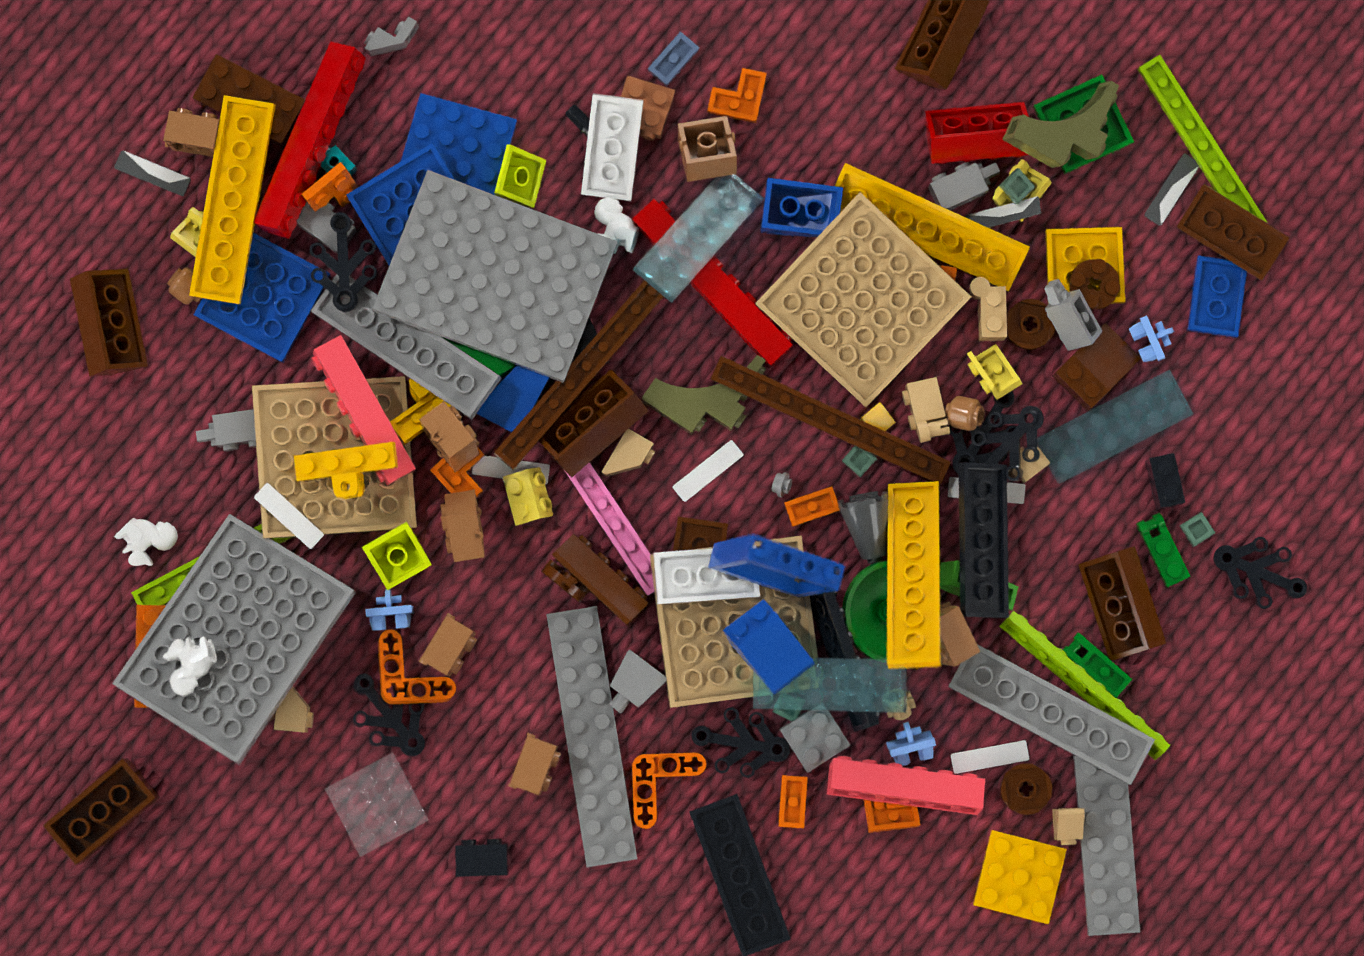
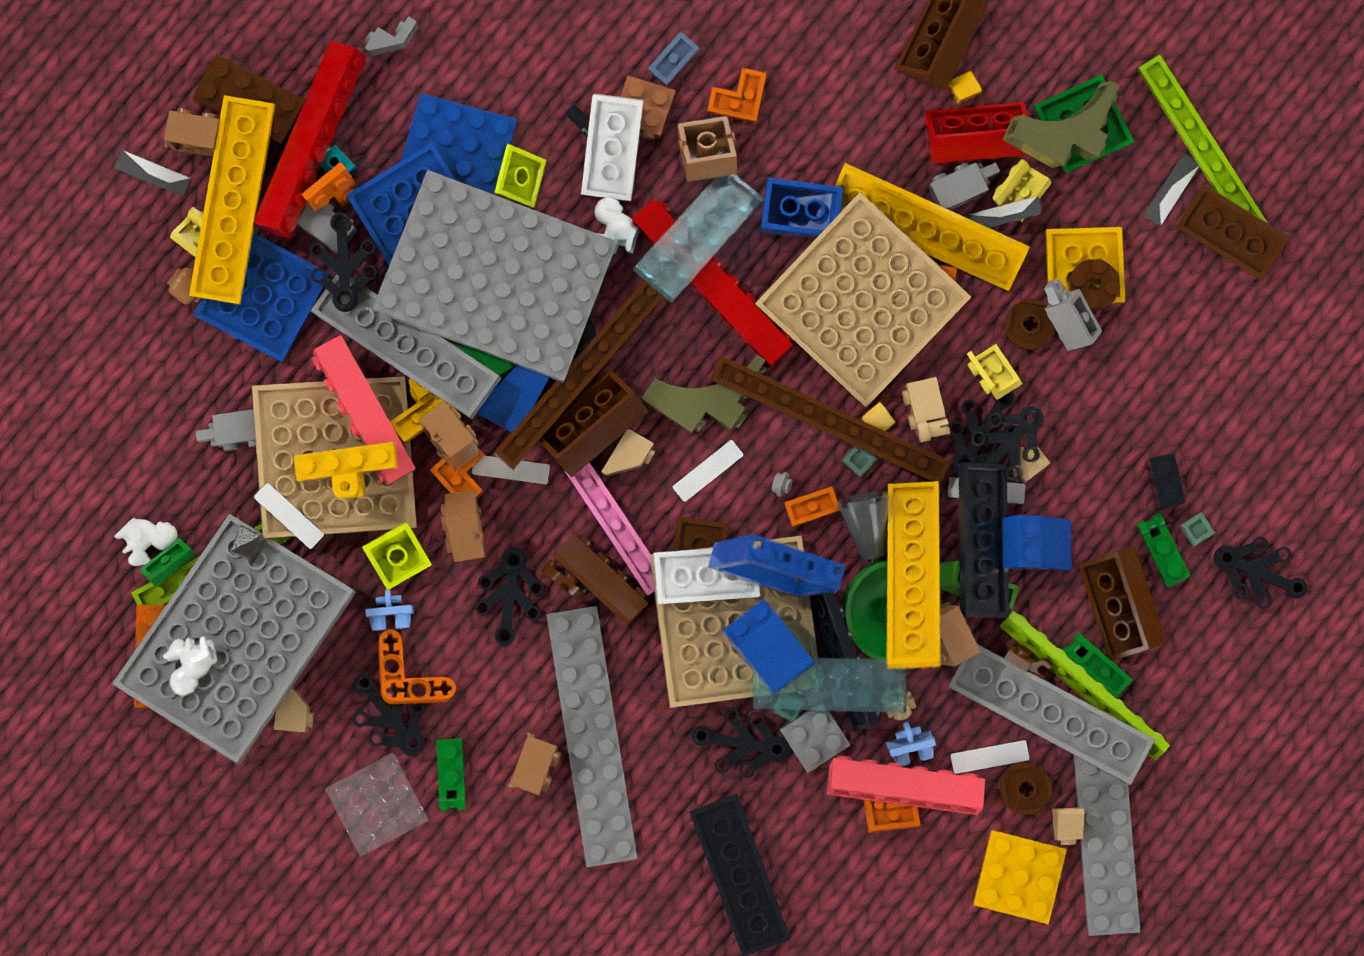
(101, 811): reddish brown brick -> none
(108, 322): reddish brown slope -> none
(167, 562): none -> green plate
(247, 543): none -> clear smoke slope
(449, 646): medium nougat brick -> none
(451, 773): none -> green plate
(481, 859): black brick -> none
(509, 592): none -> black plant
(528, 495): light yellow bracket -> none
(635, 682): light grey torso -> none
(657, 771): orange beam -> none
(792, 801): orange plate -> none
(965, 87): none -> yellow slope
(965, 413): medium nougat head -> none
(991, 309): tan hinge -> none
(1017, 186): sand green tile -> none
(1023, 658): none -> reddish brown plate
(1037, 543): none -> blue slope
(1096, 368): reddish brown slope -> none
(1114, 426): clear light blue plate -> none
(1145, 329): light blue hips -> none
(1216, 297): blue tile -> none

